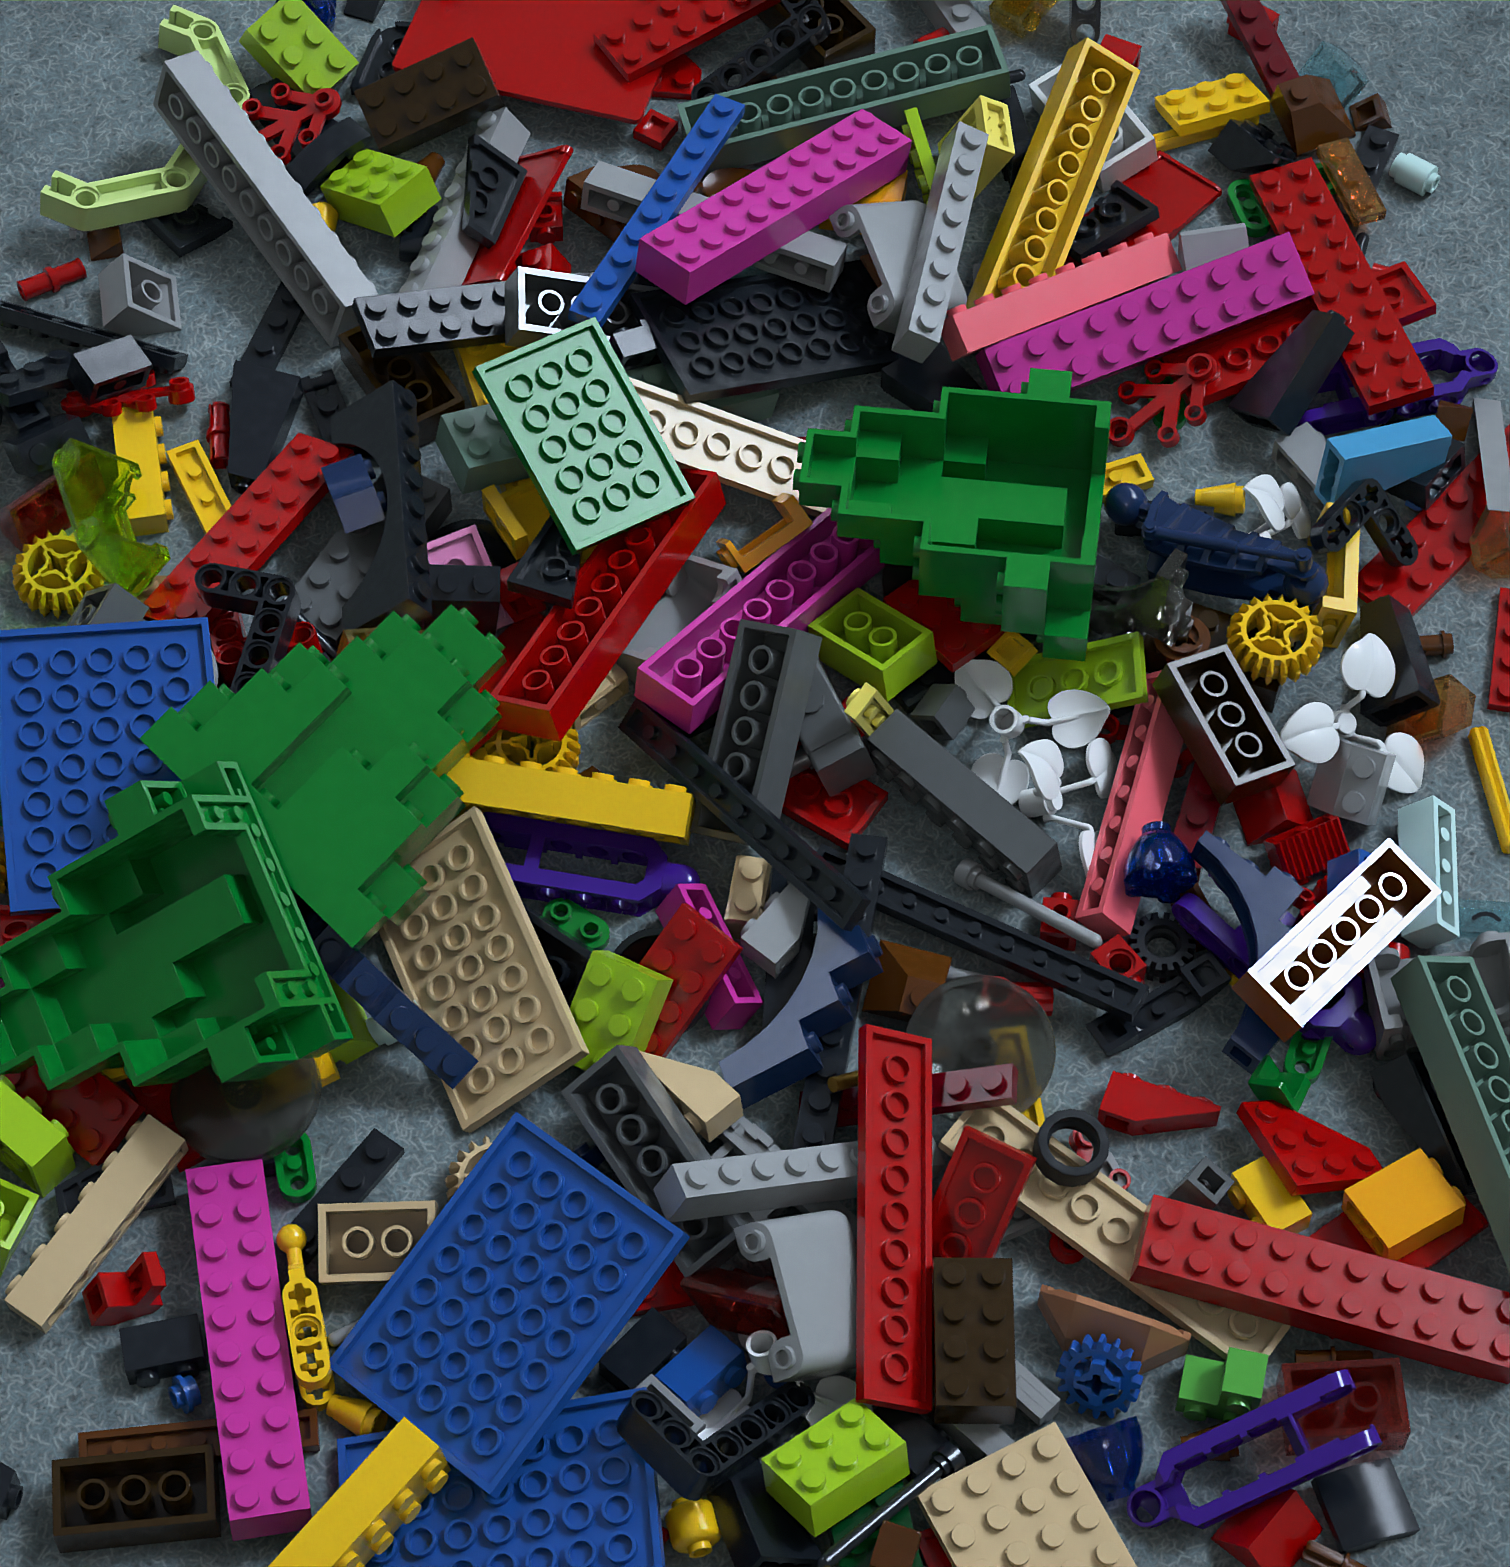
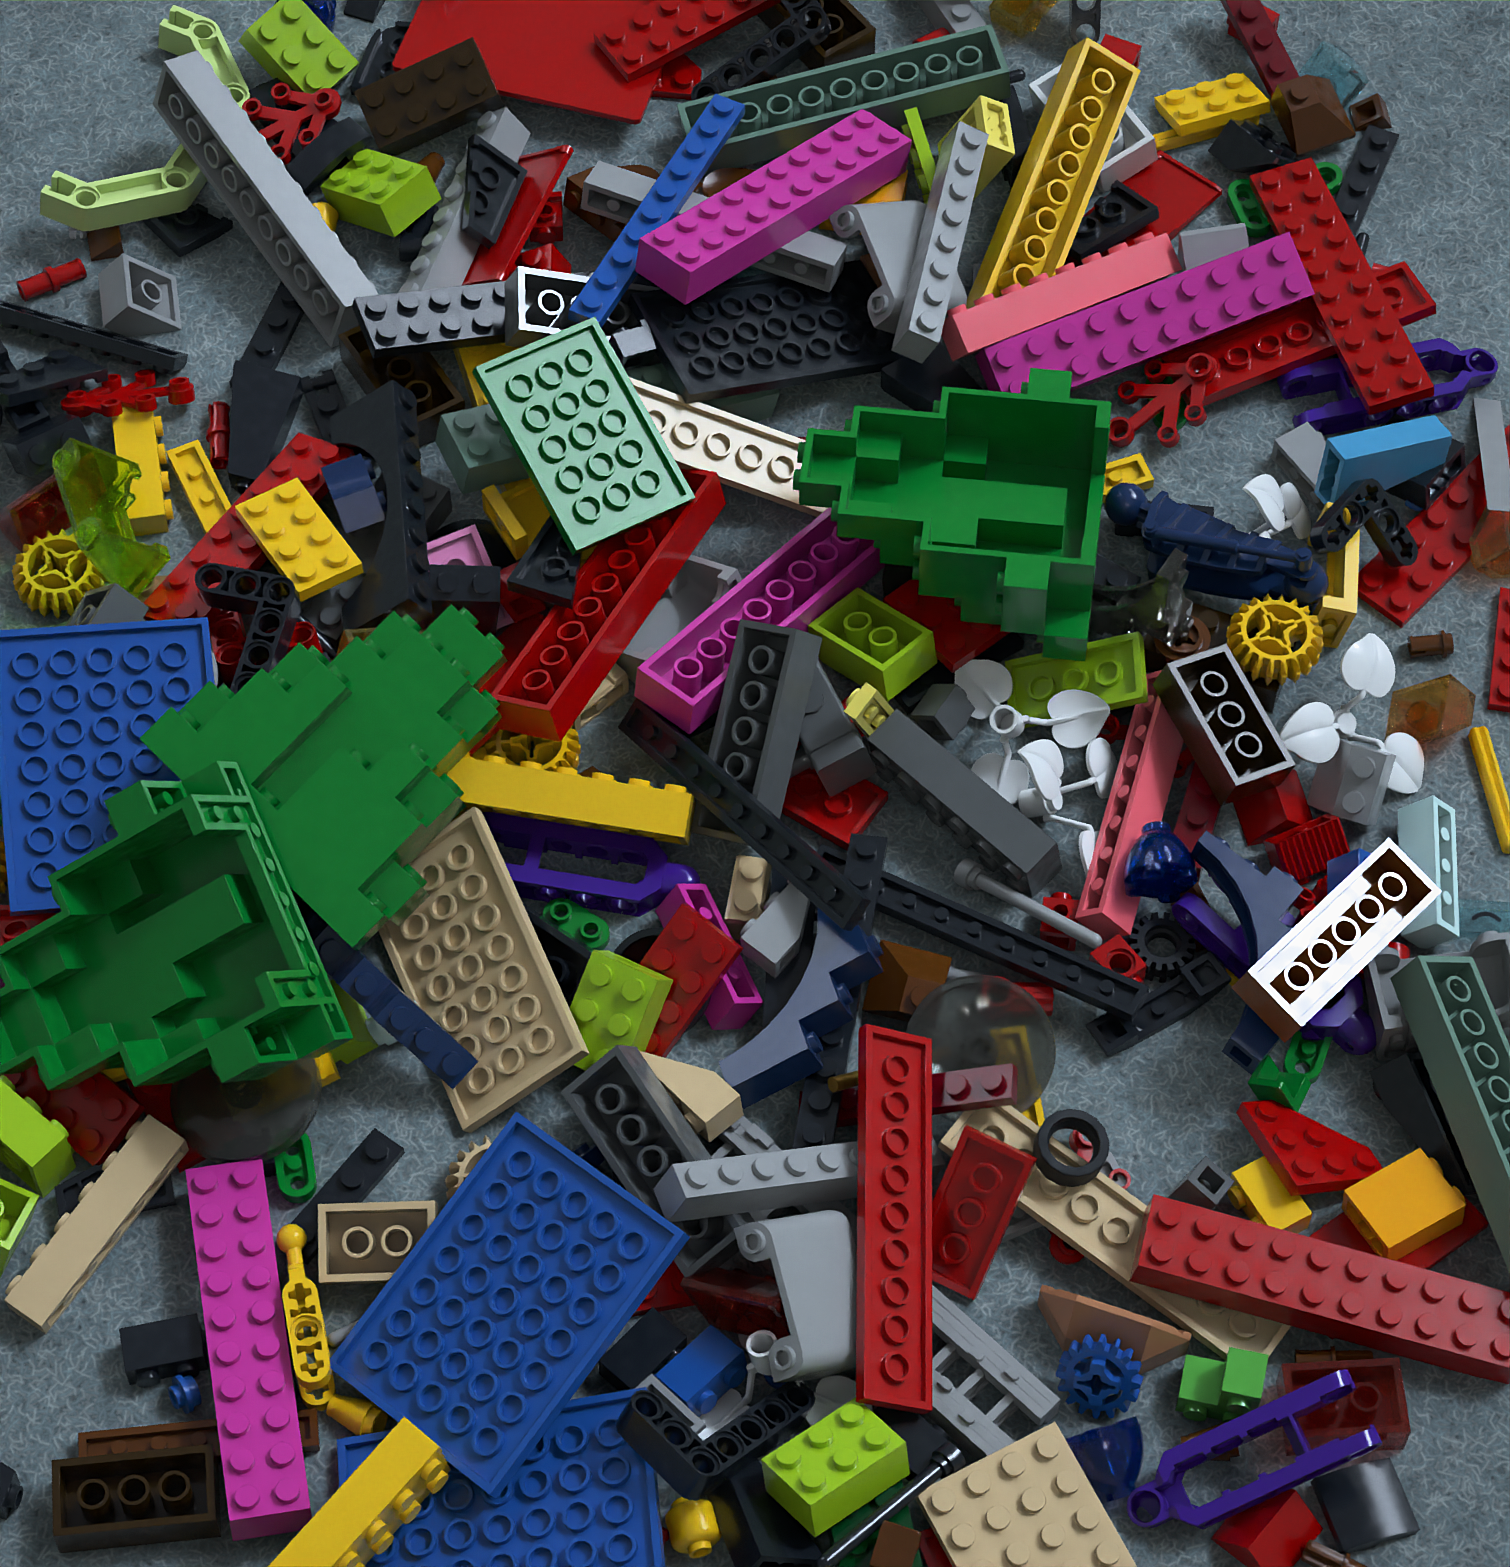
(109, 369): brick -> none
(126, 1295): red brick -> none
(299, 539): none -> yellow plate
(655, 130): red plate -> none
(792, 524): light orange panel -> none
(973, 1341): dark brown brick -> none
(1012, 652): yellow plate -> none
(1148, 1108): red slope -> none
(1225, 498): yellow cone -> none
(1293, 374): black slope -> none
(1351, 182): clear orange plate -> none
(1413, 683): black slope -> none
(1414, 173): light aqua brick -> none
(1455, 418): reddish brown slope -> none

